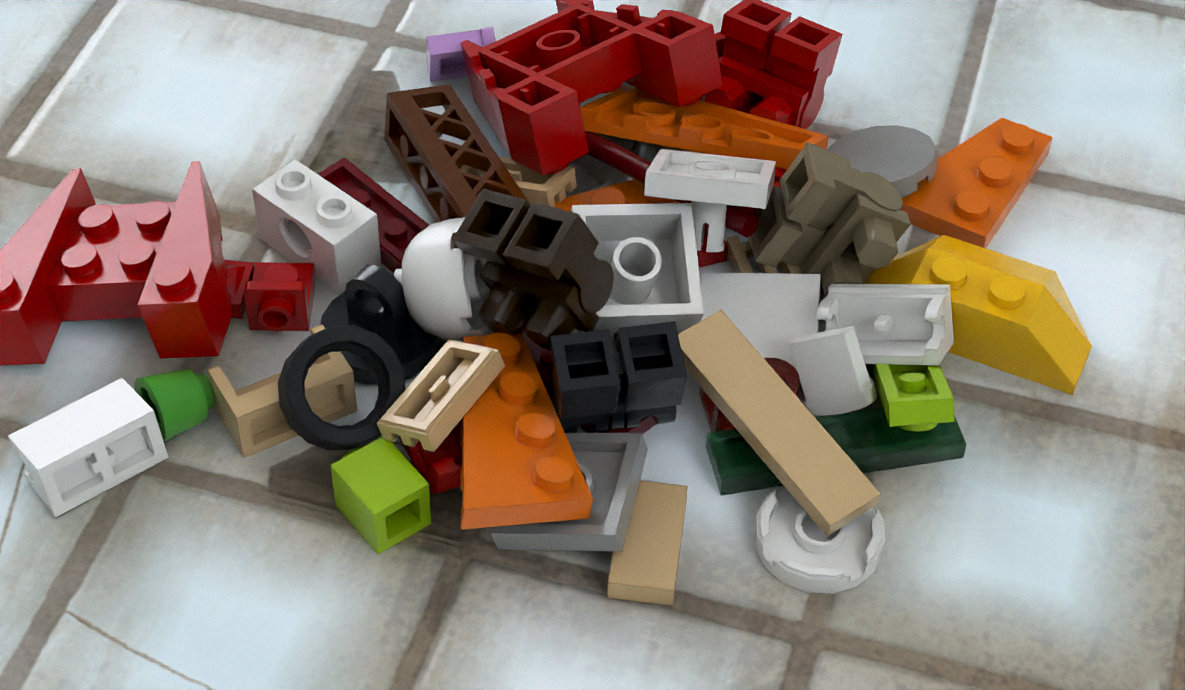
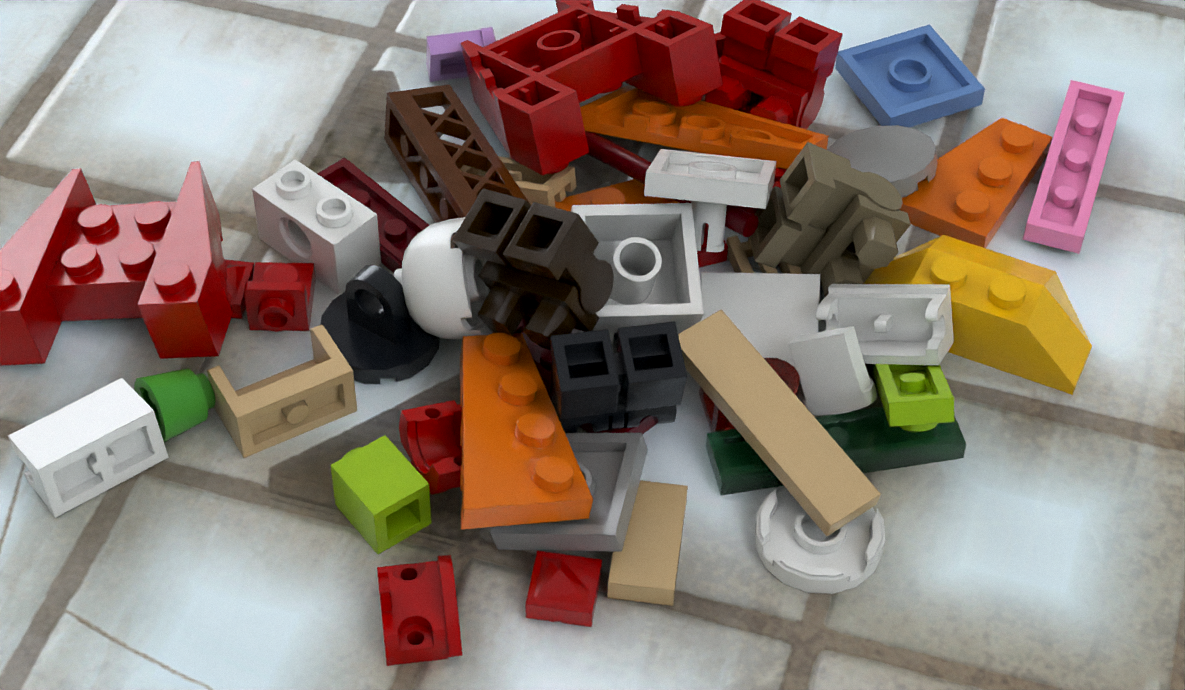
(292, 388): black tyre -> none
(419, 609): none -> red piece
(441, 394): tan tile -> none
(564, 588): none -> red tile
(909, 78): none -> medium blue plate
(1073, 167): none -> bright pink plate

